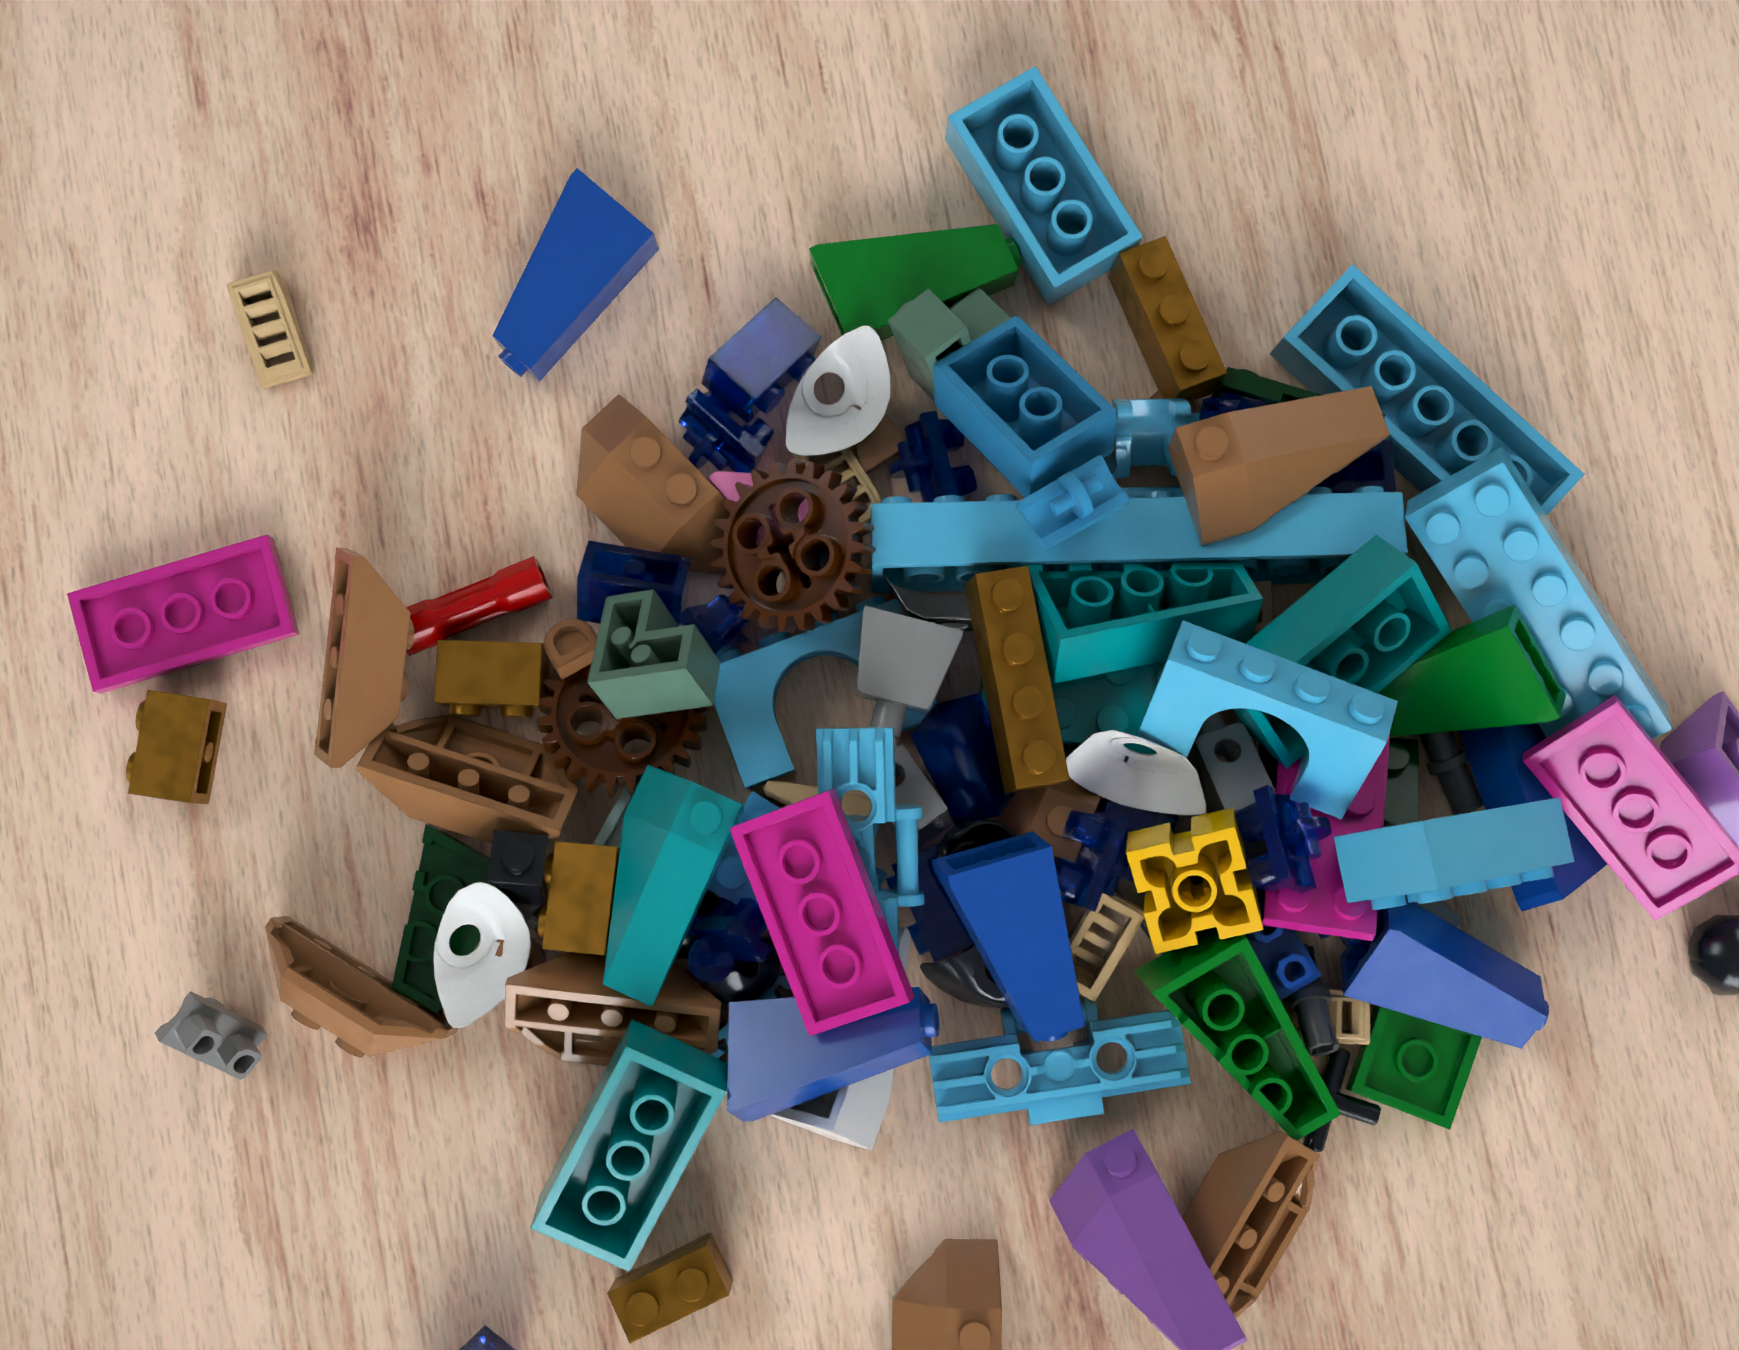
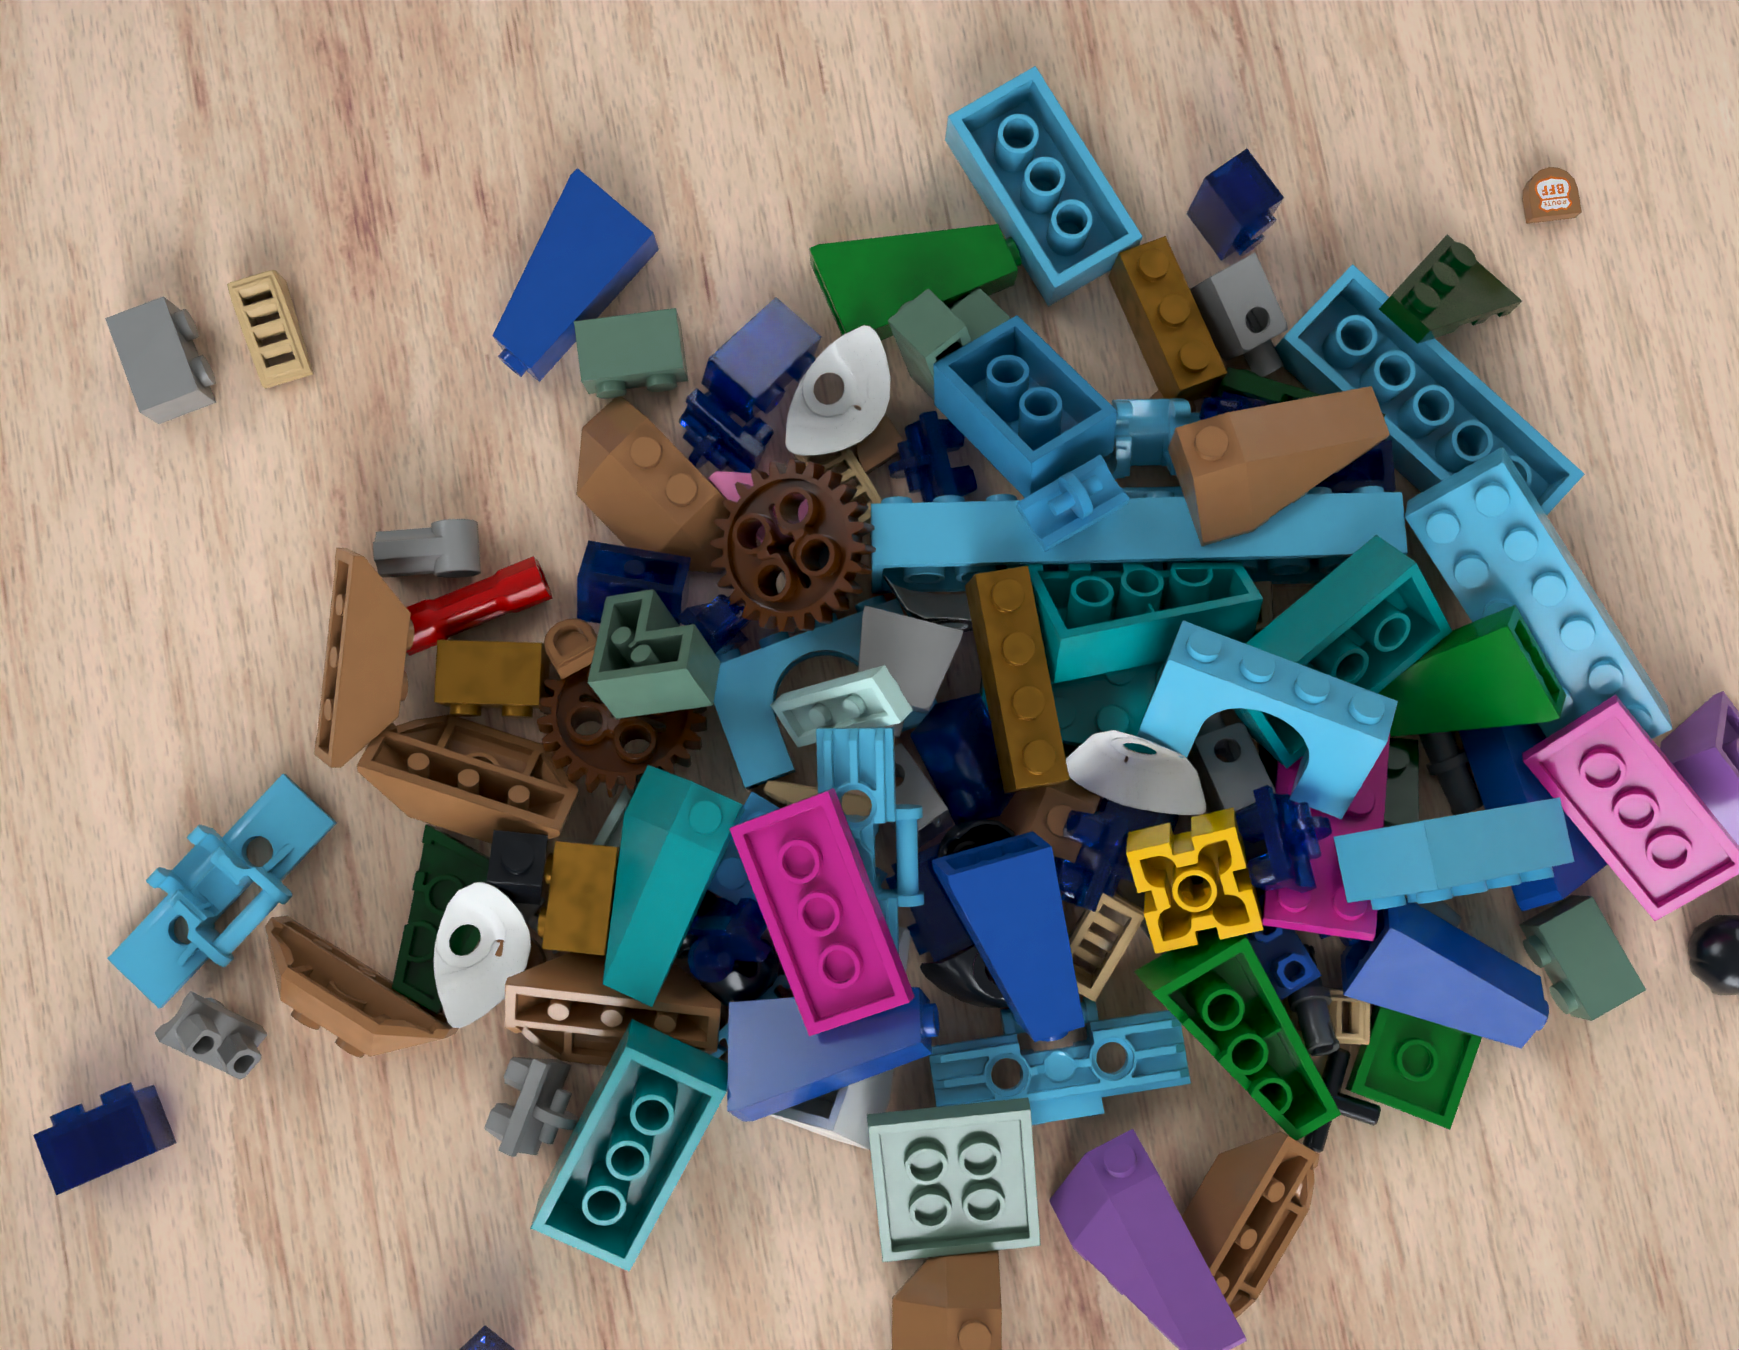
(104, 1138): none -> clear blue brick
(162, 359): none -> light grey brick
(176, 747): pearl gold brick -> none
(183, 614): dark pink plate -> none
(210, 882): none -> medium azure piece
(444, 550): none -> light grey piece
(538, 1108): none -> light grey hips
(631, 353): none -> sand green brick
(670, 1288): pearl gold brick -> none
(850, 701): none -> light aqua plate
(954, 1179): none -> plate
(1235, 206): none -> clear blue brick
(1242, 314): none -> light grey torso
(1446, 293): none -> dark green wing
(1551, 196): none -> medium nougat tile
(1581, 958): none -> sand green brick

